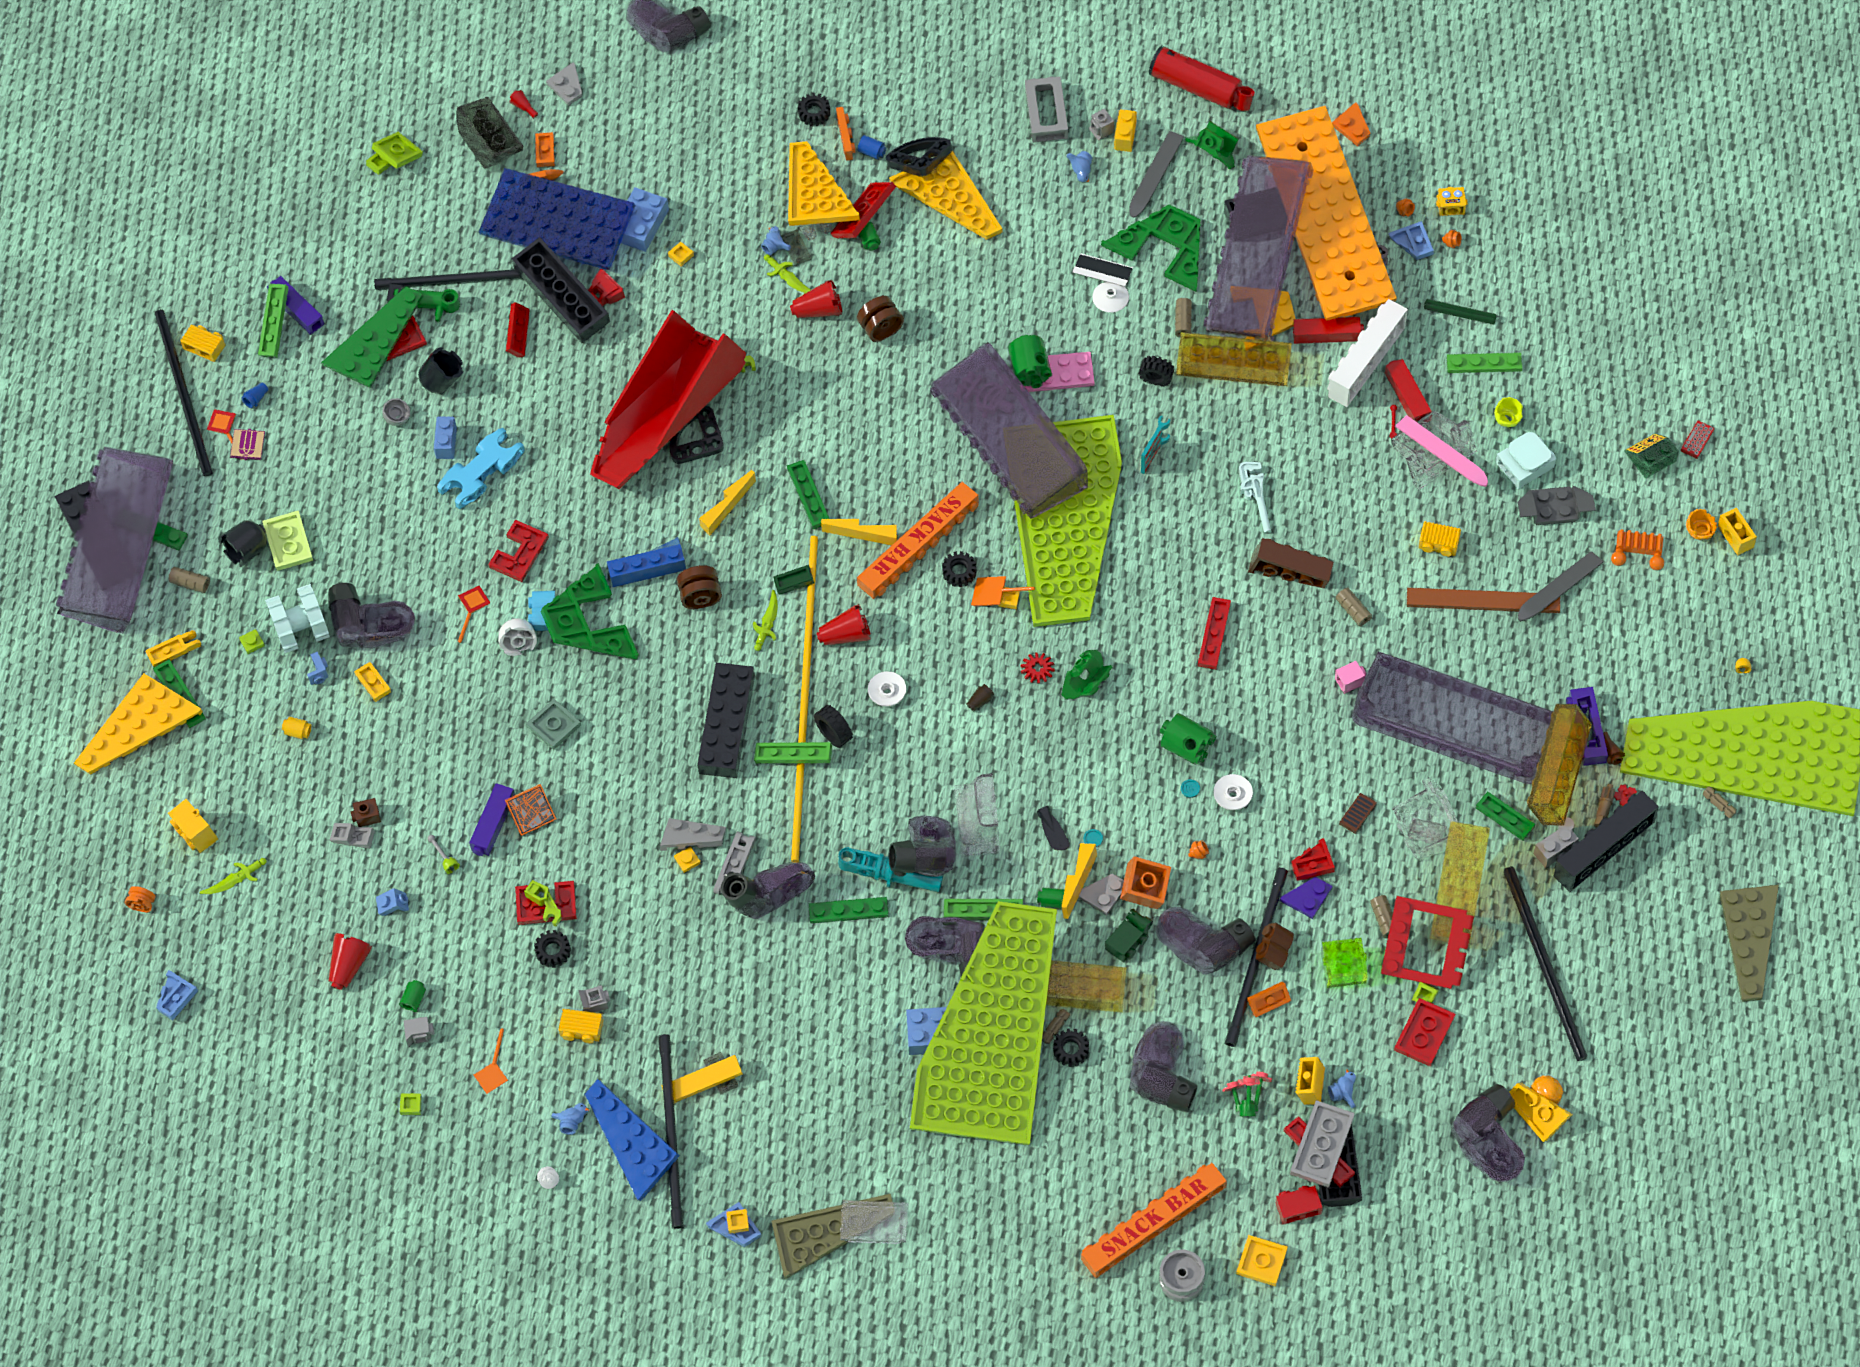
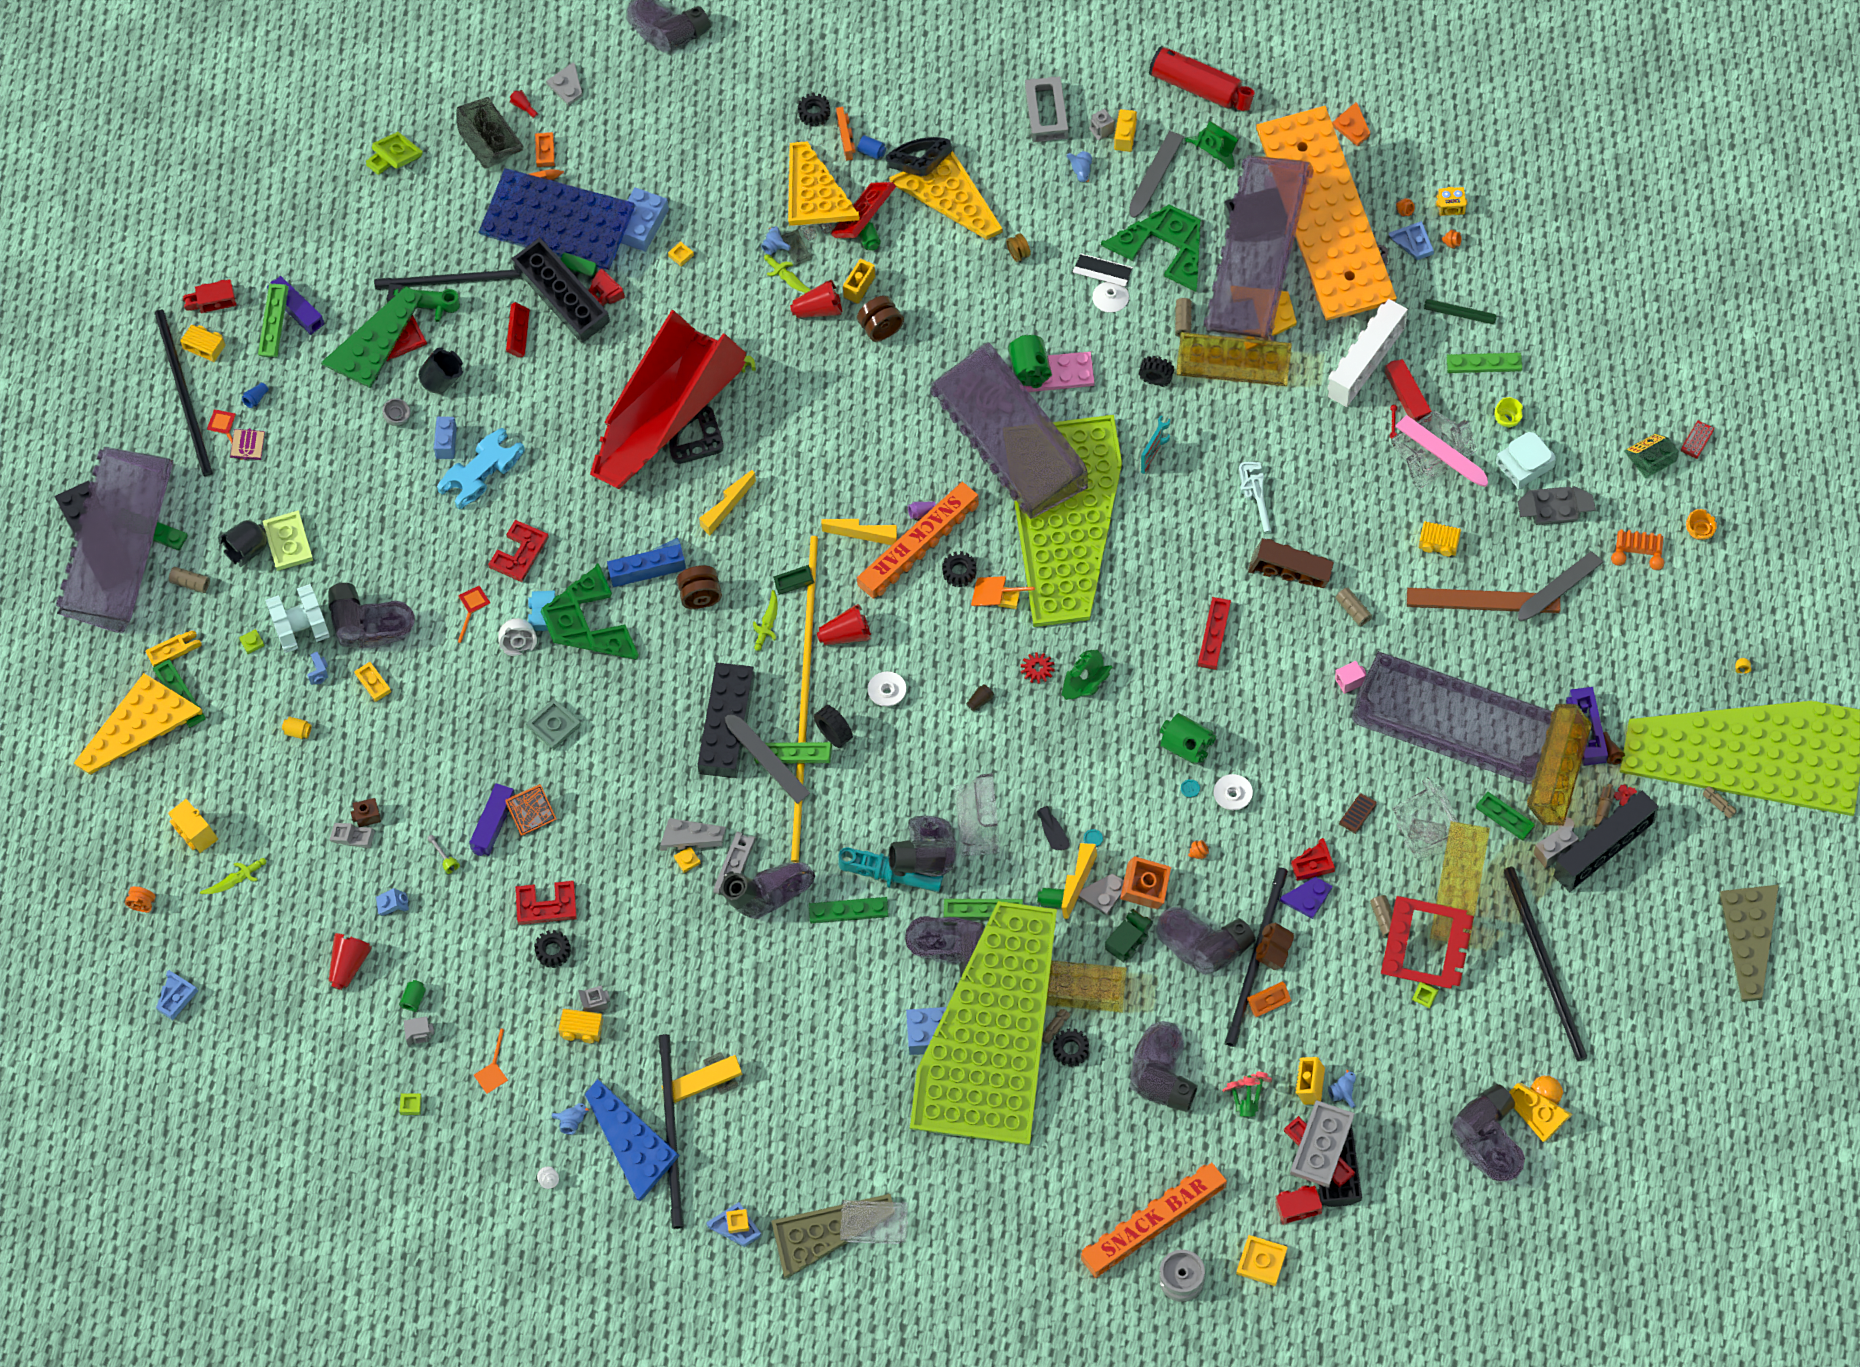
(211, 297): none -> red brick
(551, 909): lime piece -> none
(579, 264): none -> green slope
(766, 758): none -> dark grey piece
(807, 493): green plate -> none
(859, 281): none -> yellow brick
(919, 509): none -> medium lavender cone
(1018, 247): none -> pearl gold wheel
(1322, 331): red brick -> none
(1344, 962): clear neon green brick -> none
(1424, 1032): red plate -> none
(1737, 531): yellow brick -> none

